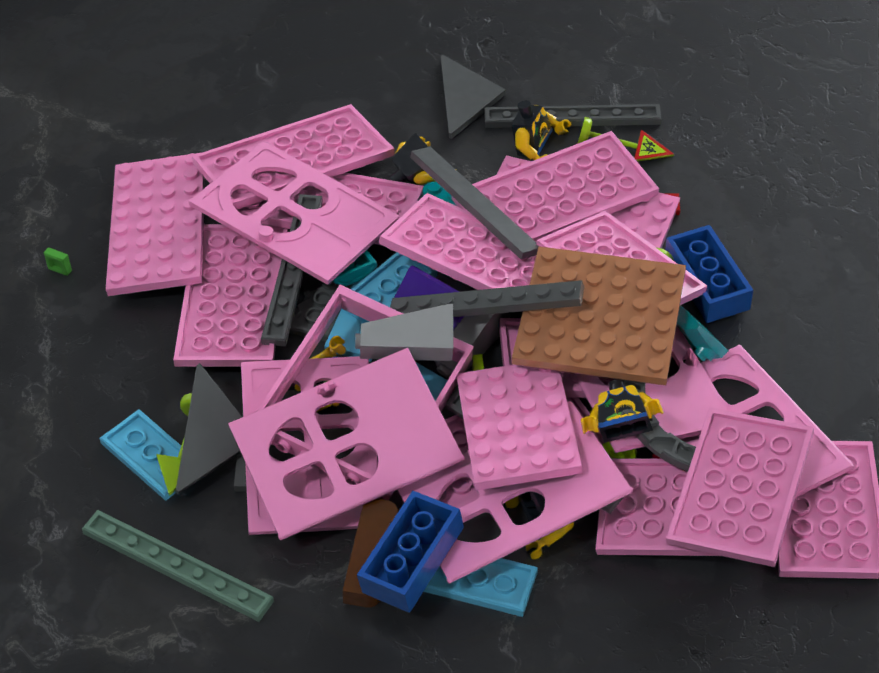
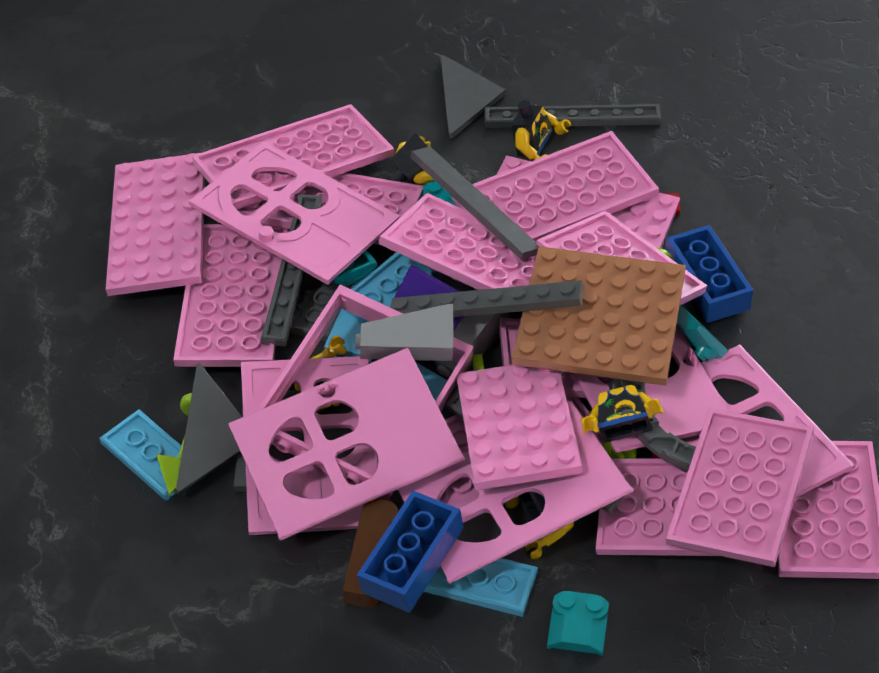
(57, 261): bright green tile -> none
(178, 565): sand green tile -> none
(578, 622): none -> teal slope
(645, 149): lime piece -> none

